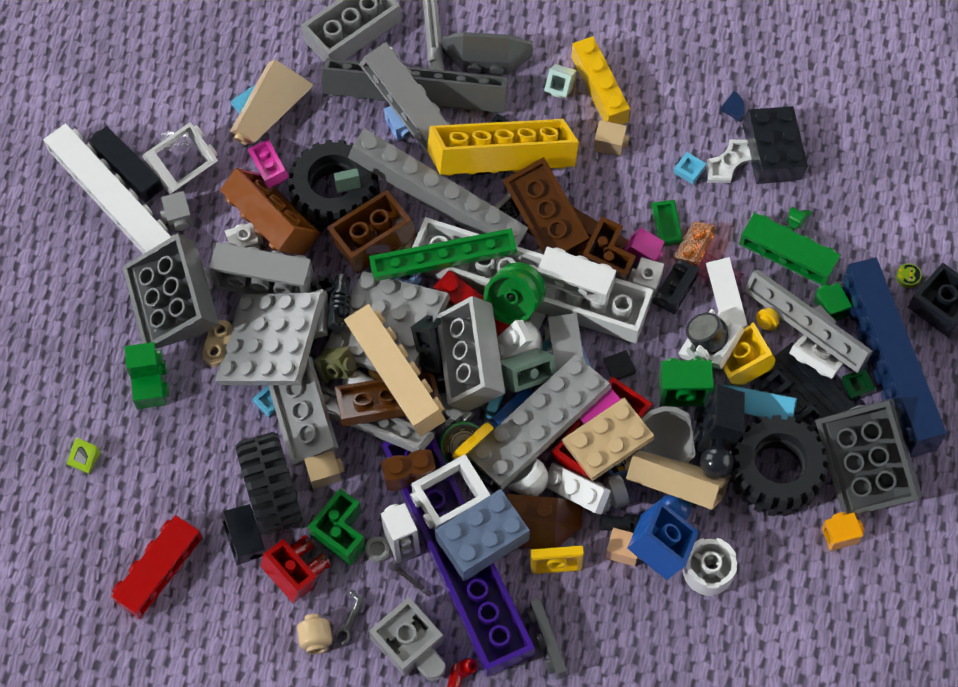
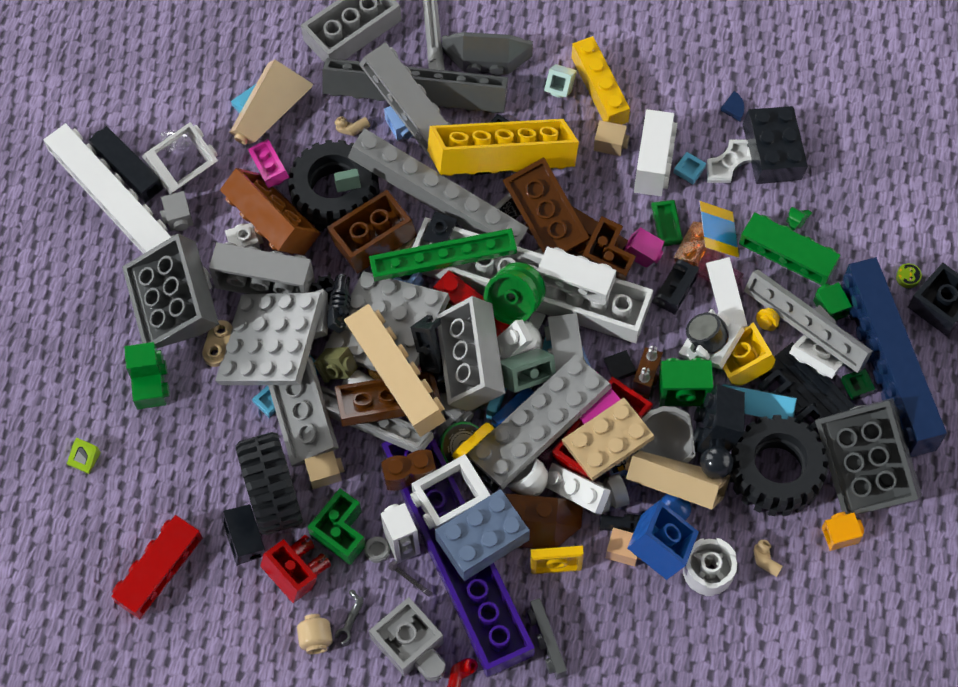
(349, 128): none -> tan arm
(440, 228): none -> black bracket
(647, 274): white brick -> none
(647, 371): none -> reddish brown piece
(655, 153): none -> white brick
(719, 229): none -> sticker
(763, 558): none -> tan arm

